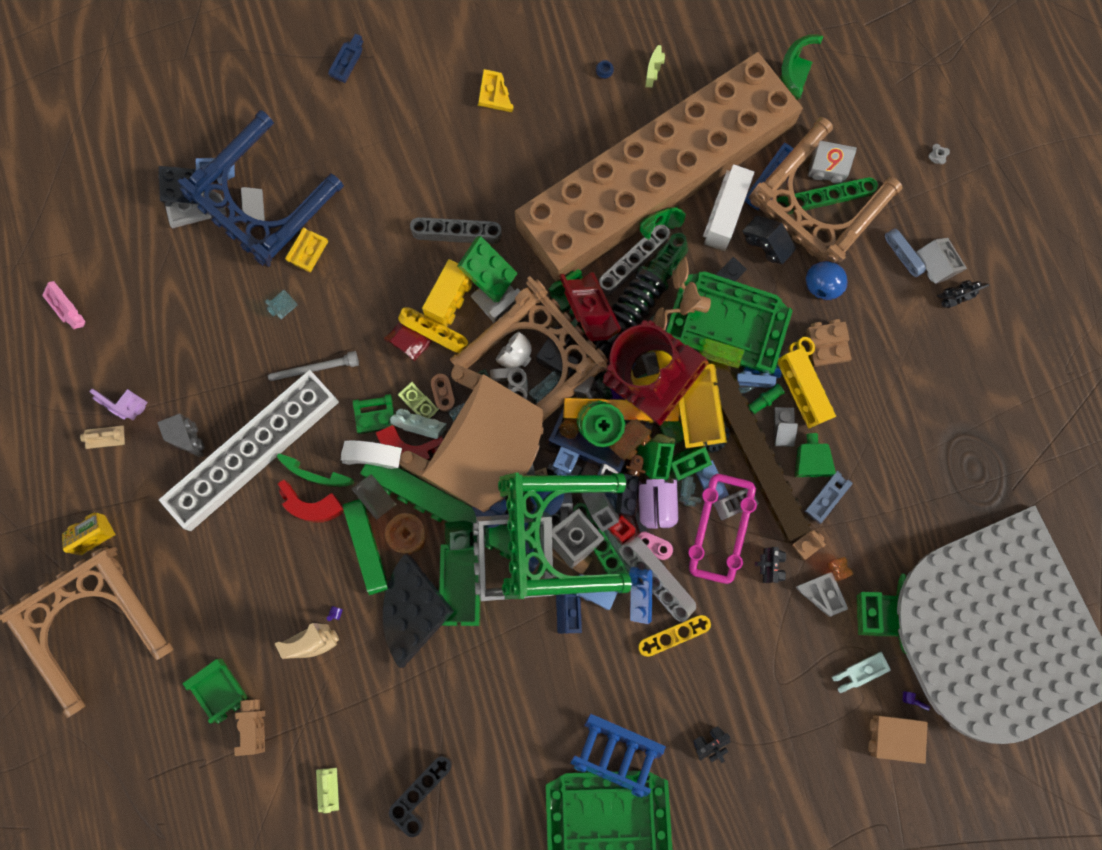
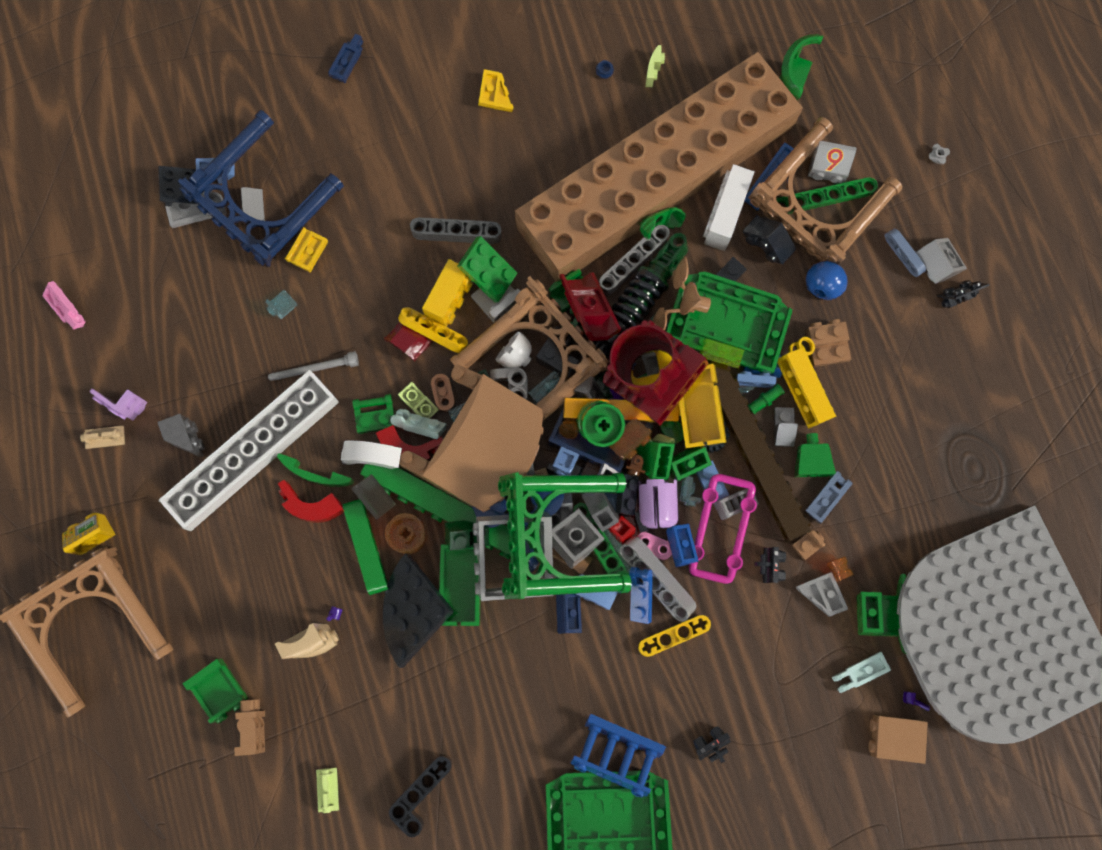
(682, 545): none -> blue slope

